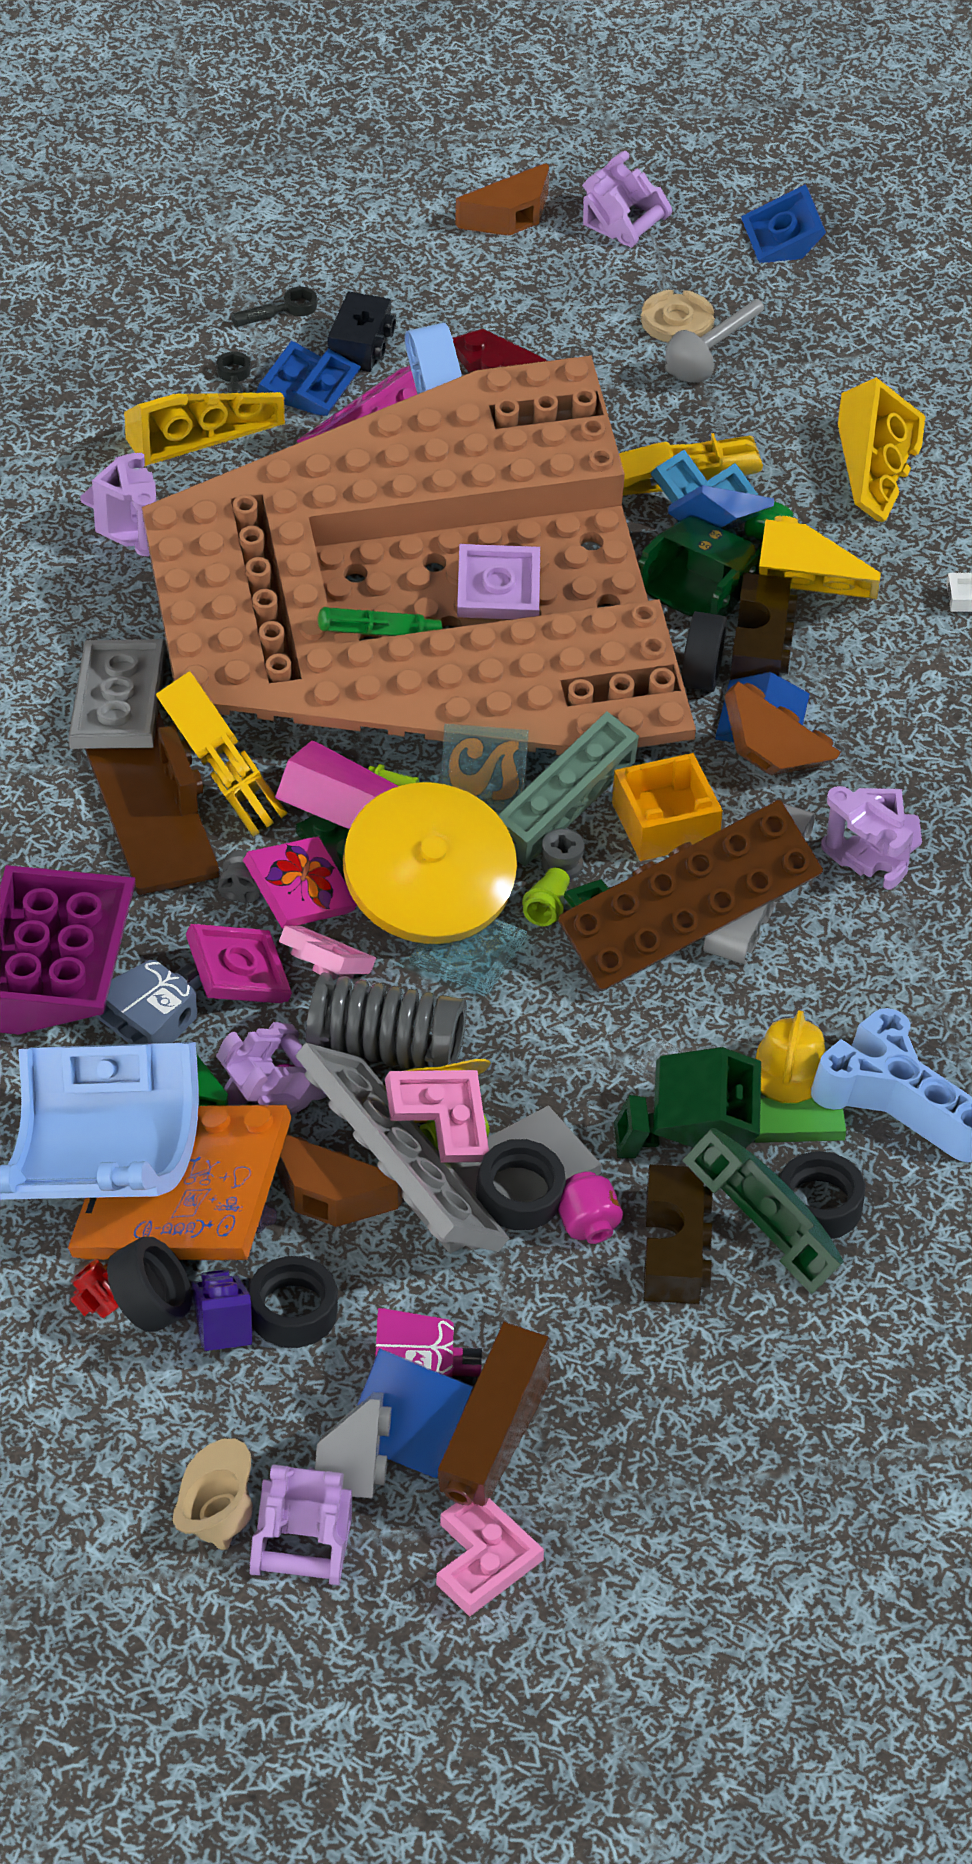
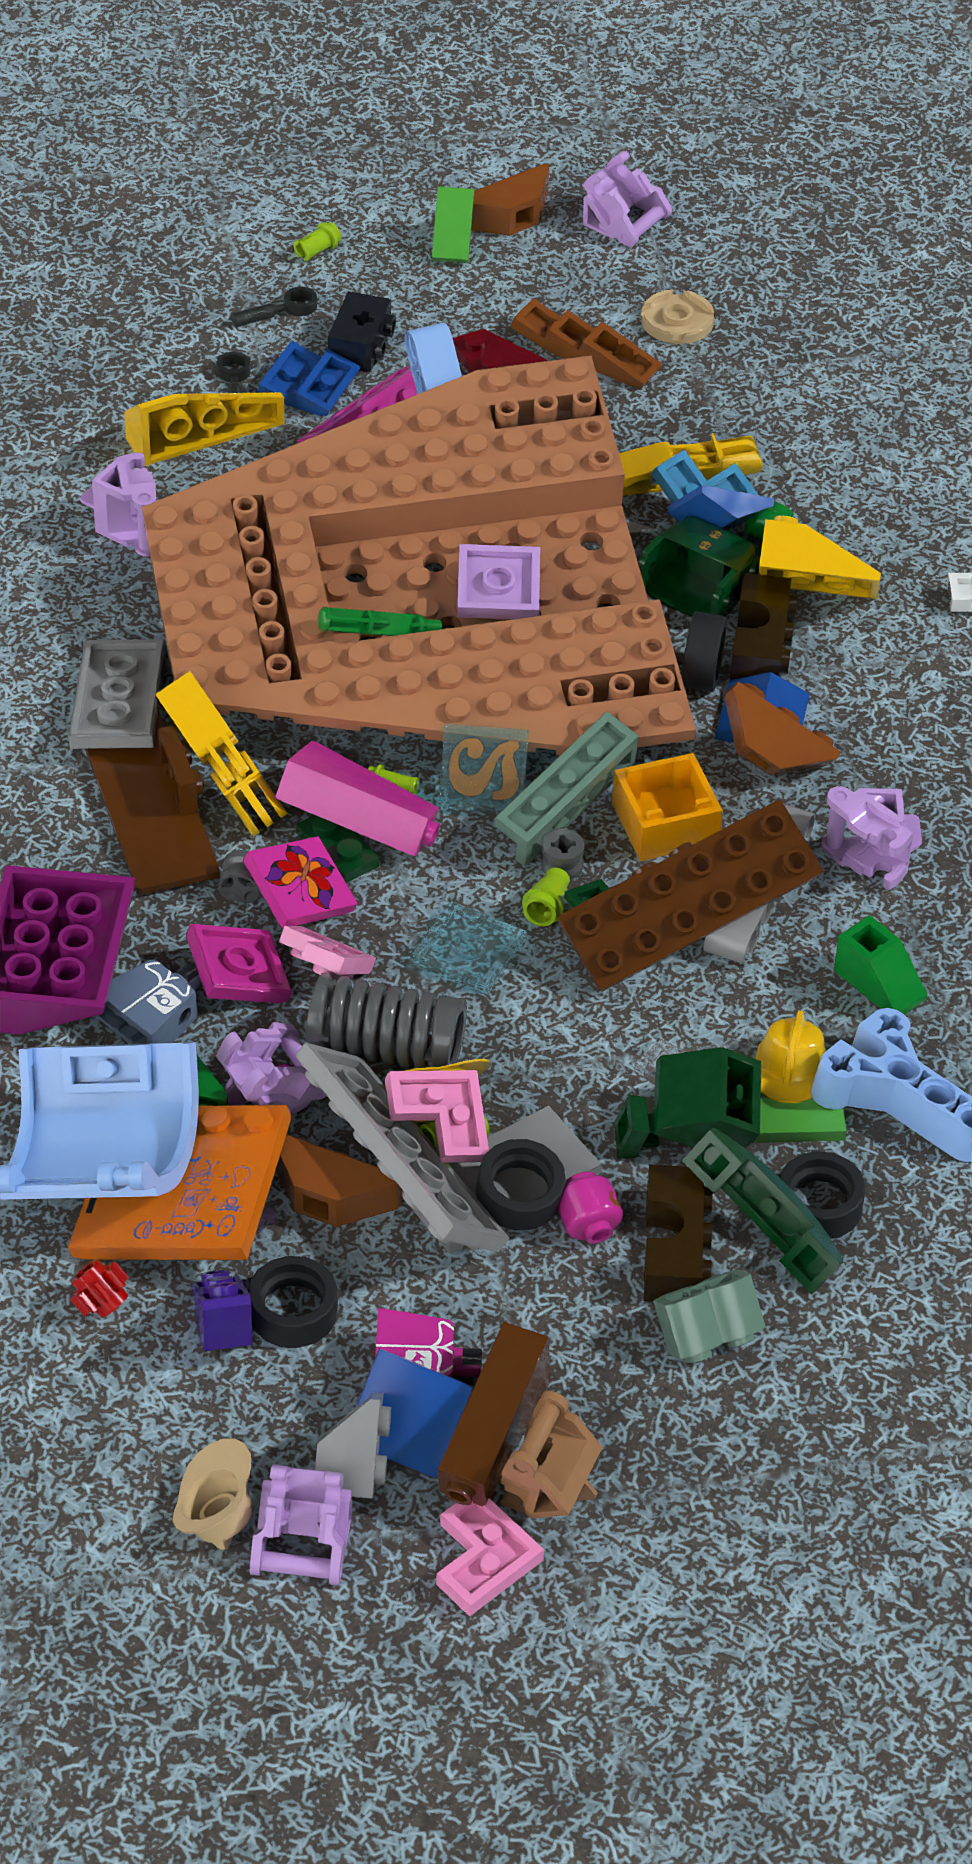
(149, 1284): black tyre -> none
(325, 236): none -> lime pin
(429, 863): yellow dish -> none
(453, 224): none -> bright green tile
(551, 1462): none -> medium nougat piece
(573, 338): none -> dark orange slope
(690, 356): light grey piece -> none
(709, 1315): none -> sand green brick
(784, 227): blue slope -> none
(877, 438): yellow wedge -> none
(878, 966): none -> green slope

